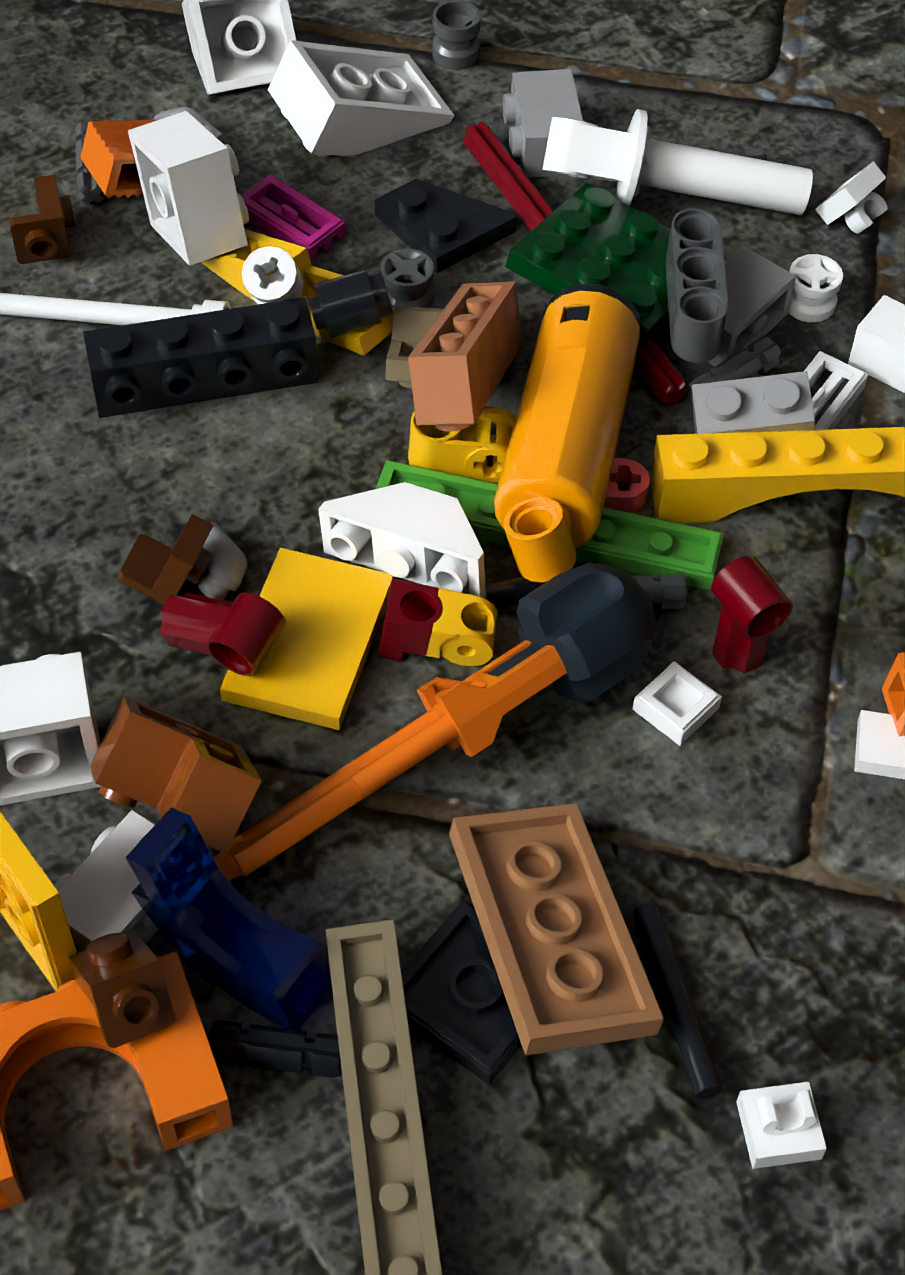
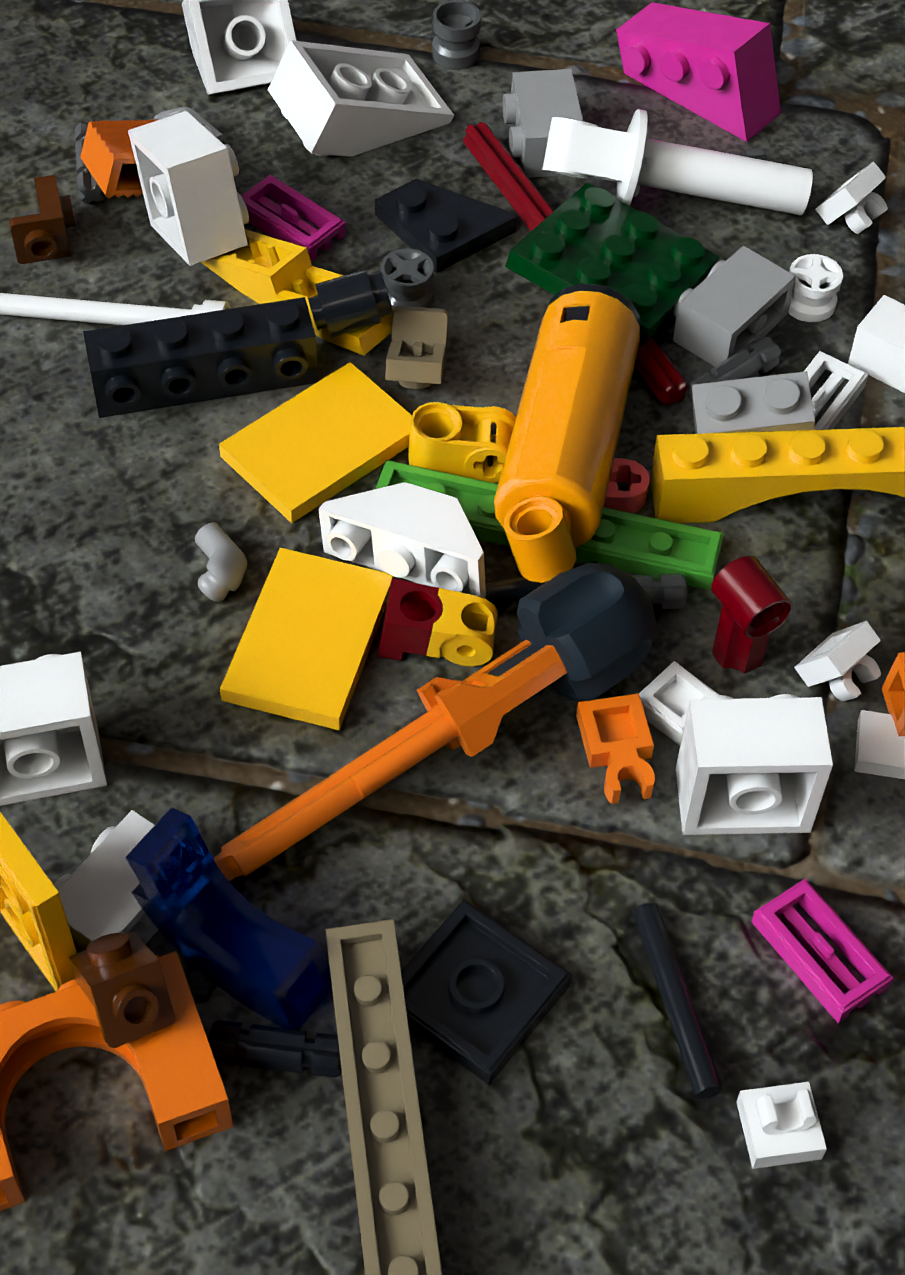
(162, 570): reddish brown bracket -> none
(175, 766): dark orange brick -> none
(230, 632): dark red piece -> none
(279, 286): white wheel -> none
(319, 442): none -> yellow tile
(465, 355): nougat brick -> none
(554, 929): medium nougat plate -> none
(620, 738): none -> orange plate
(696, 285): dark grey beam -> none
(706, 64): none -> dark pink wedge
(752, 765): none -> white brick
(802, 963): none -> dark pink tile
(838, 657): none -> white tile

